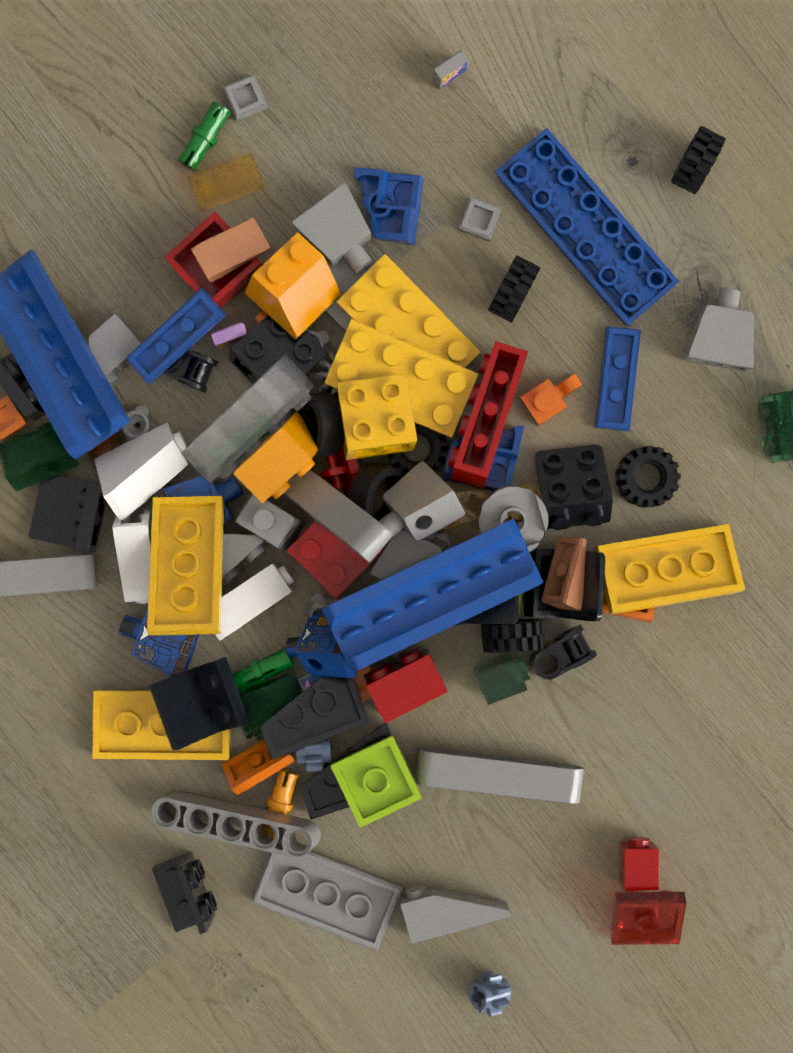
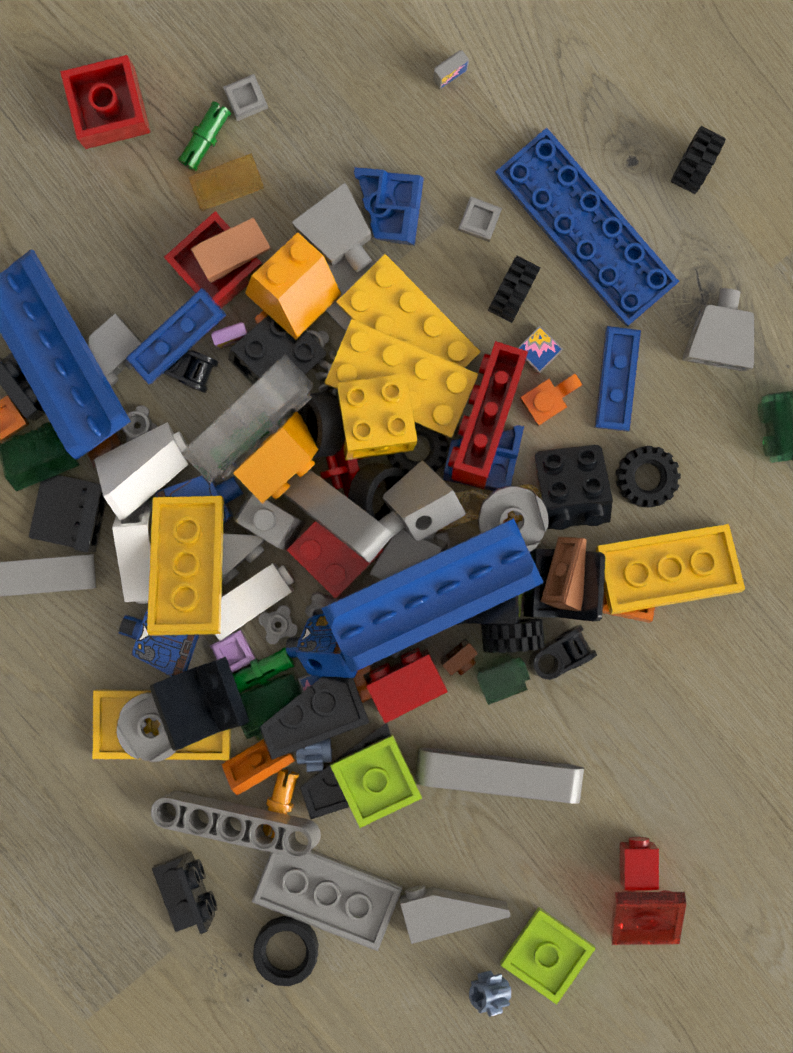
(105, 102): none -> red brick
(131, 732): none -> light grey plate
(235, 649): none -> lavender tile
(272, 973): none -> black tyre
(287, 628): none -> light grey plate
(460, 658): none -> reddish brown plate
(541, 349): none -> tile
(547, 955): none -> lime plate

